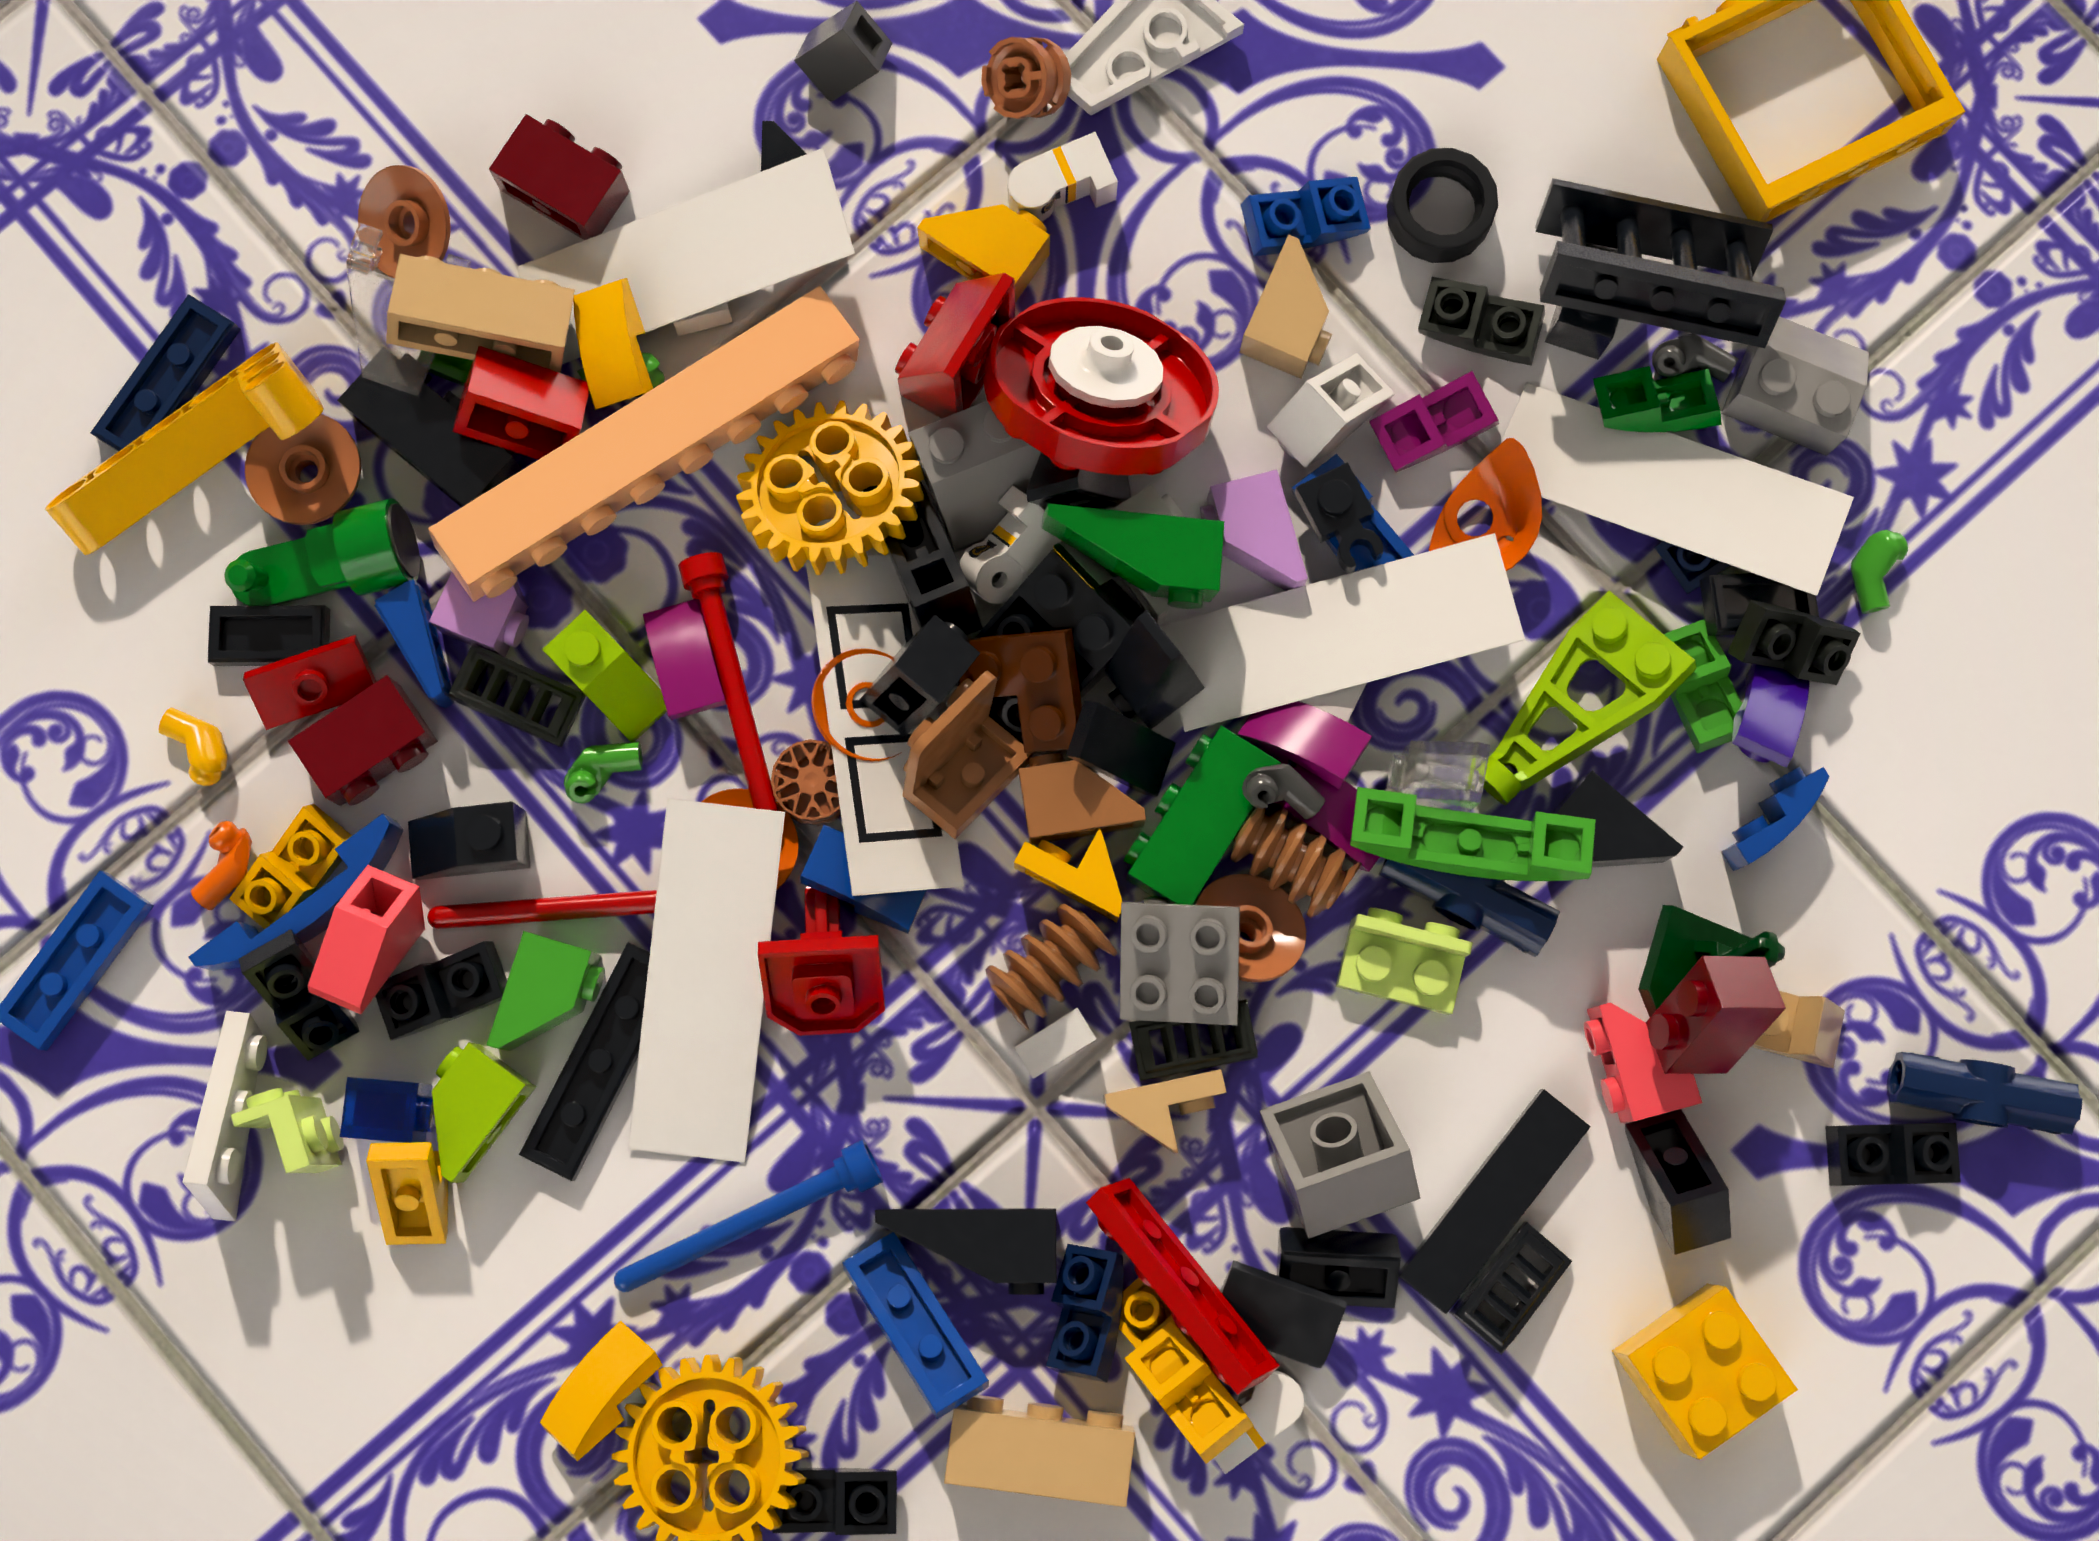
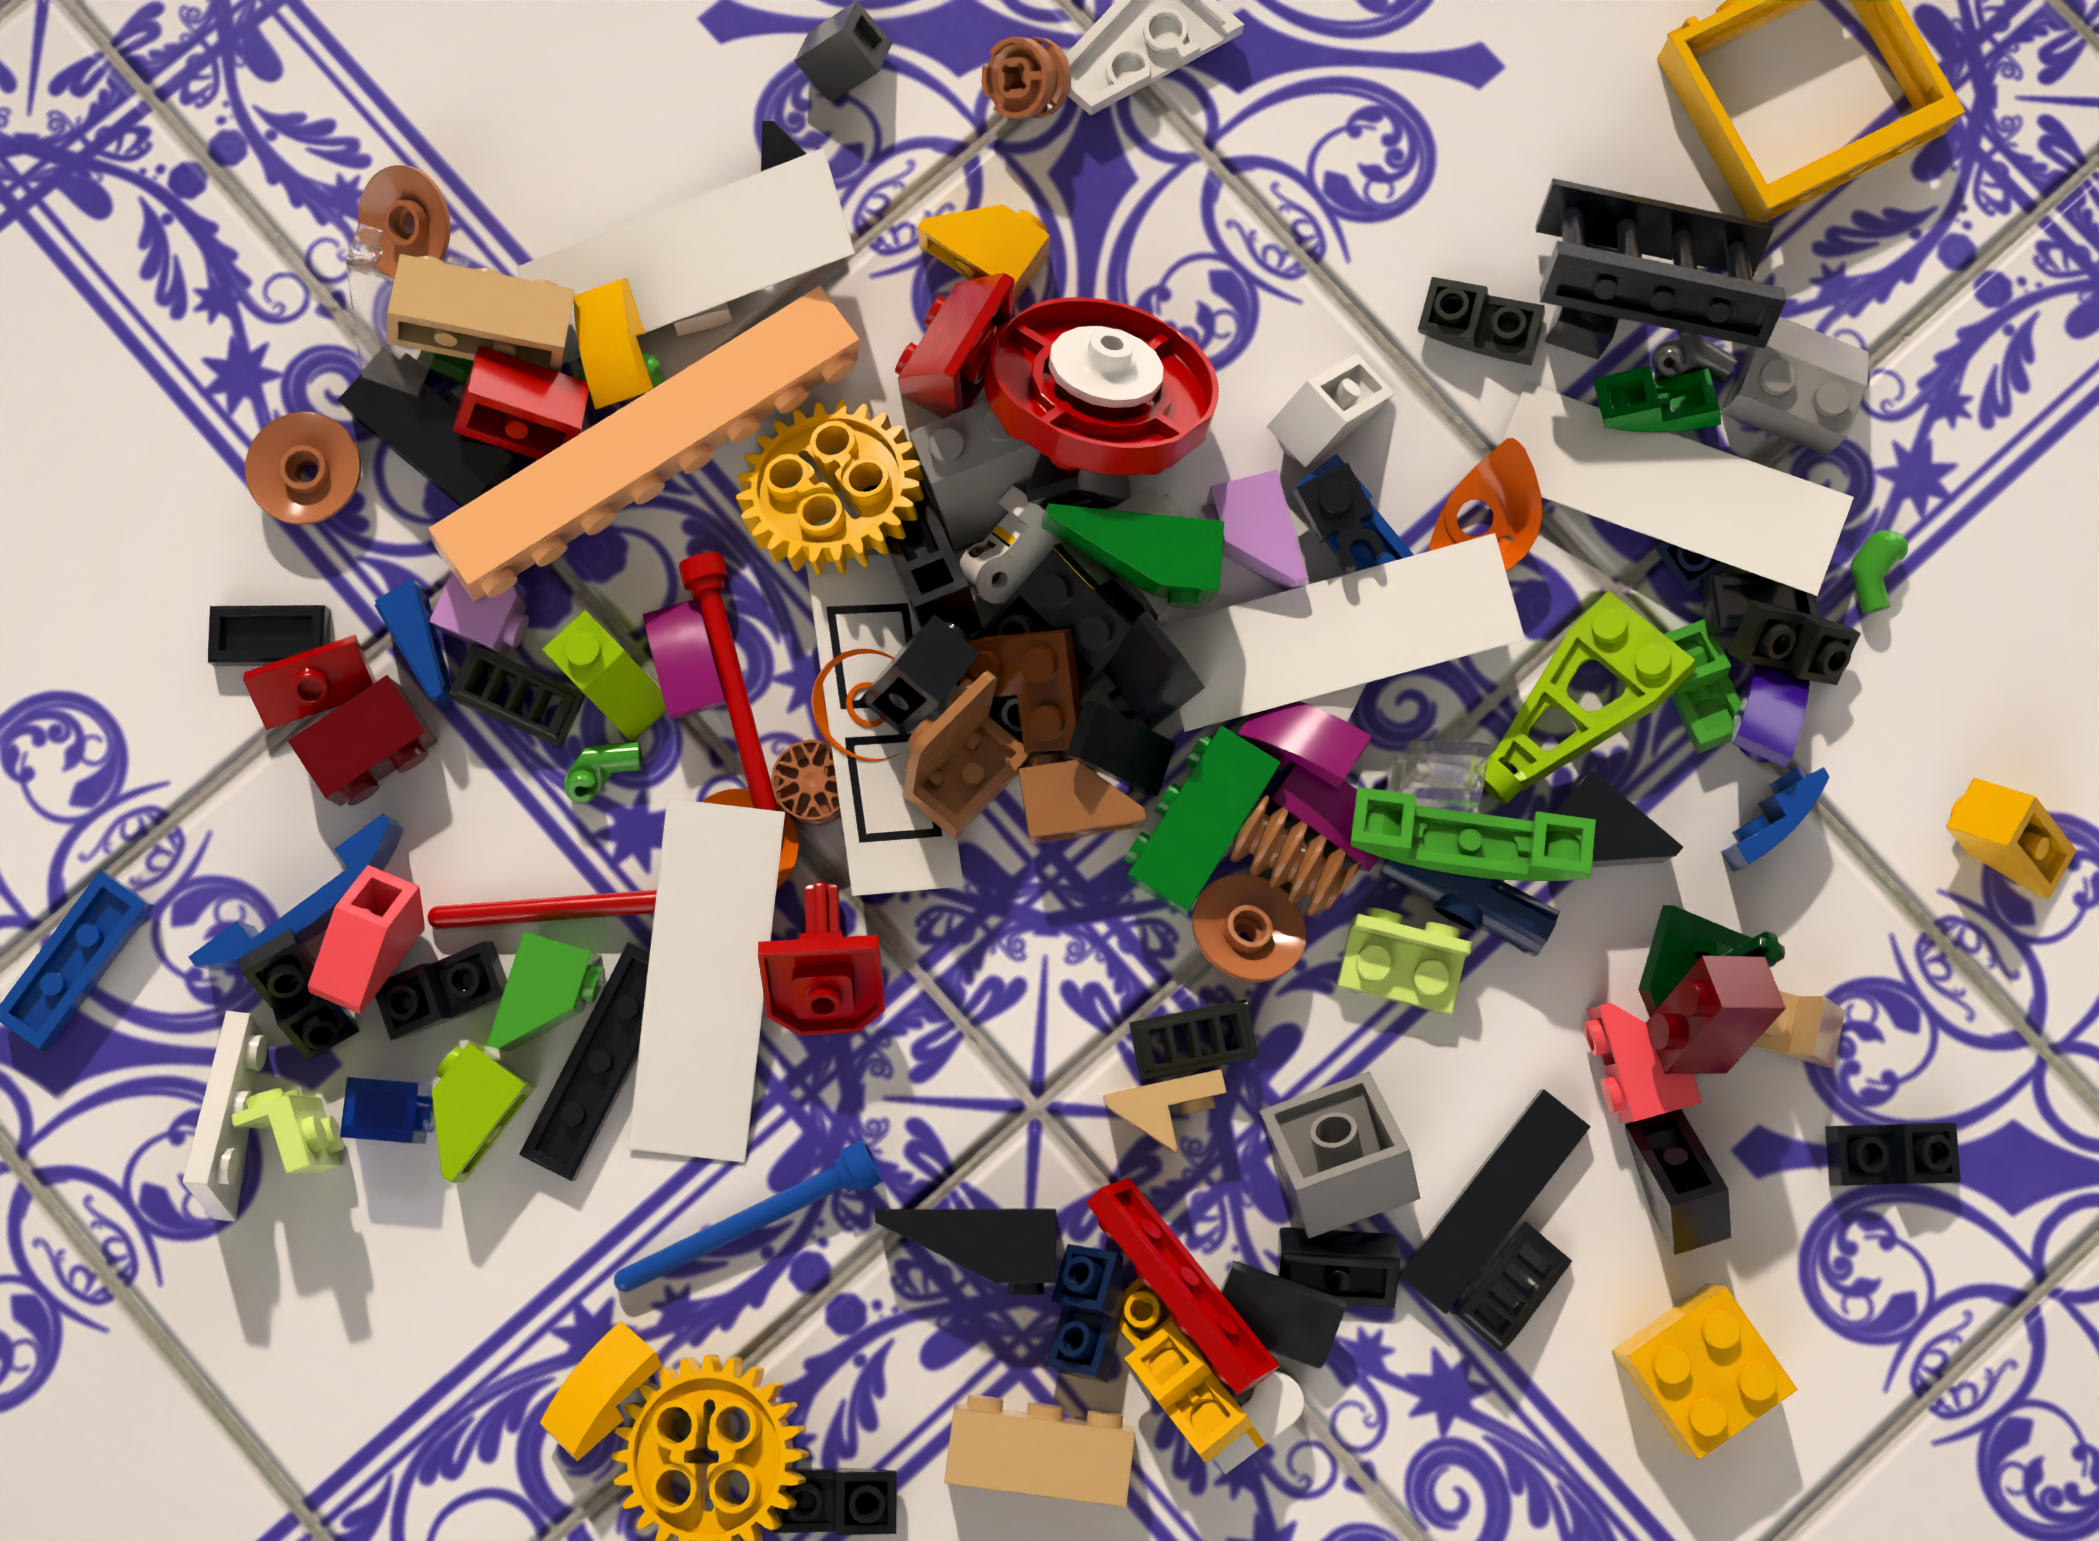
(167, 373): dark blue tile -> none
(185, 445): yellow beam -> none
(203, 745): yellow arm -> none
(231, 867): orange arm -> none
(293, 868): yellow slope -> none
(362, 549): green piece -> none
(409, 1192): yellow slope -> none
(469, 841): black slope -> none
(560, 177): dark red brick -> none
(829, 873): blue slope -> none
(915, 1325): blue plate -> none
(1048, 963): medium nougat piece -> none
(1055, 1043): white piece -> none
(1062, 177): white leg -> none
(1089, 884): yellow slope -> none
(1179, 962): light grey hinge -> none
(1282, 783): dark grey arm -> none
(1289, 316): tan slope -> none
(1315, 215): blue slope -> none
(1434, 423): magenta slope -> none
(1455, 166): black tyre -> none
(1984, 1093): dark blue piece -> none
(2011, 835): none -> yellow slope

